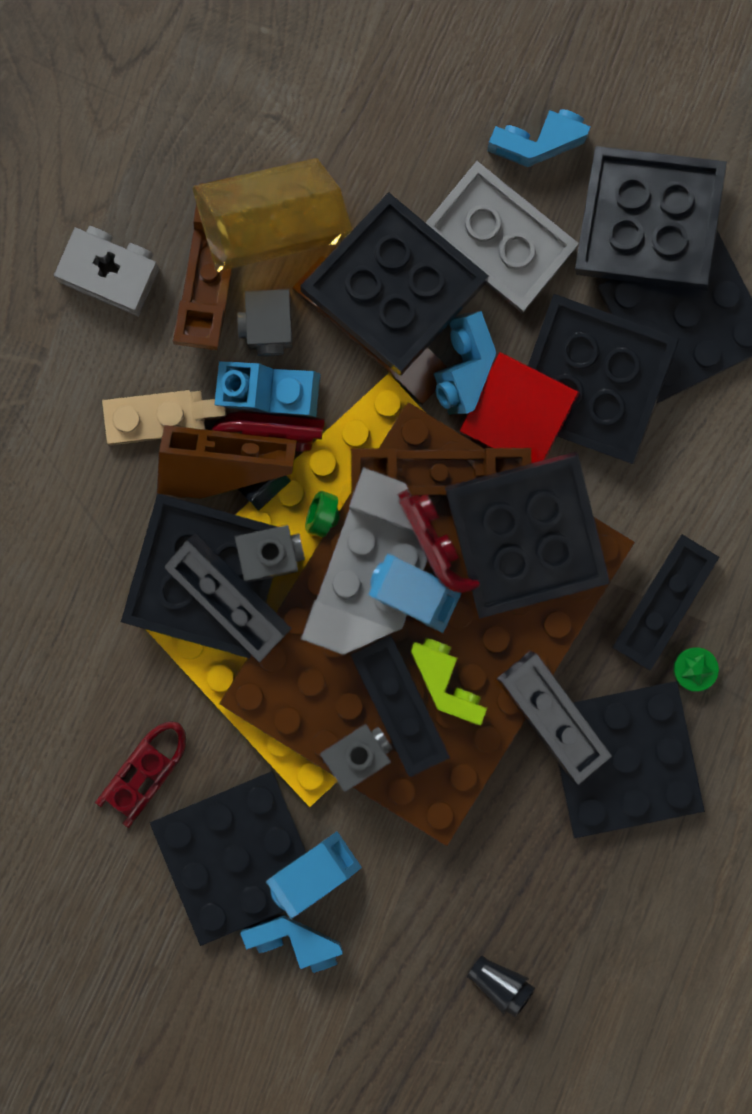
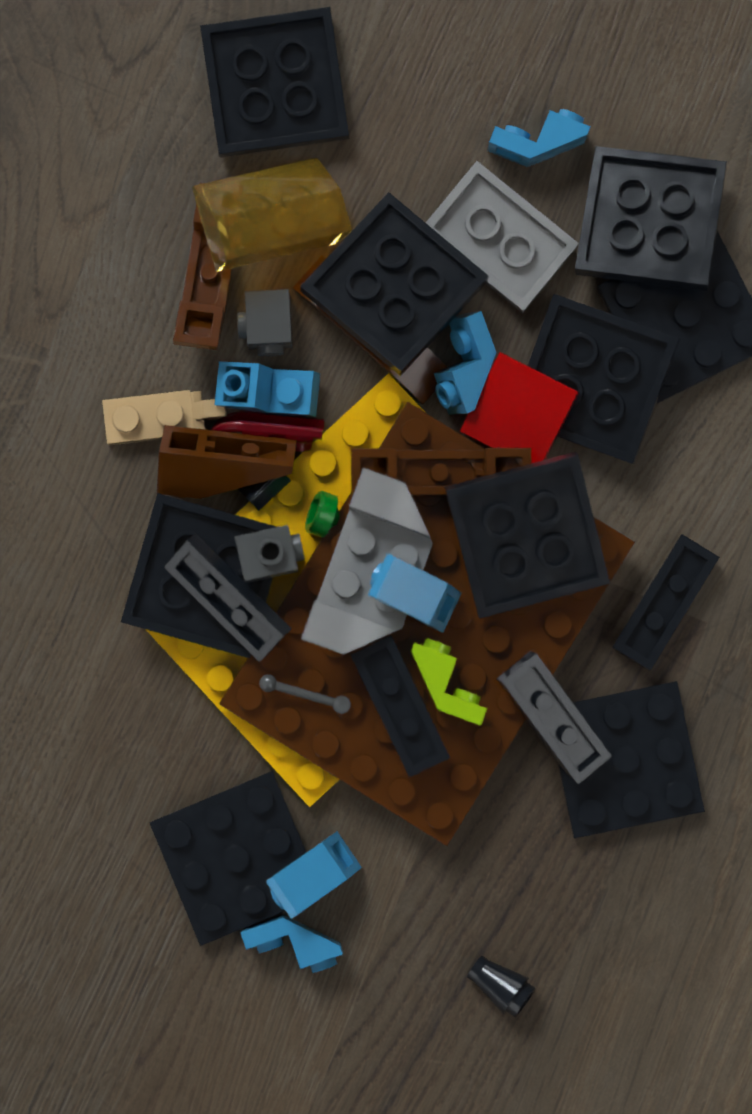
(81, 269): light grey brick -> none
(150, 764): dark red piece -> none
(274, 82): none -> black plate
(340, 704): none -> dark grey hinge
(357, 756): dark grey brick -> none
(438, 549): dark red piece -> none
(695, 669): green tile -> none

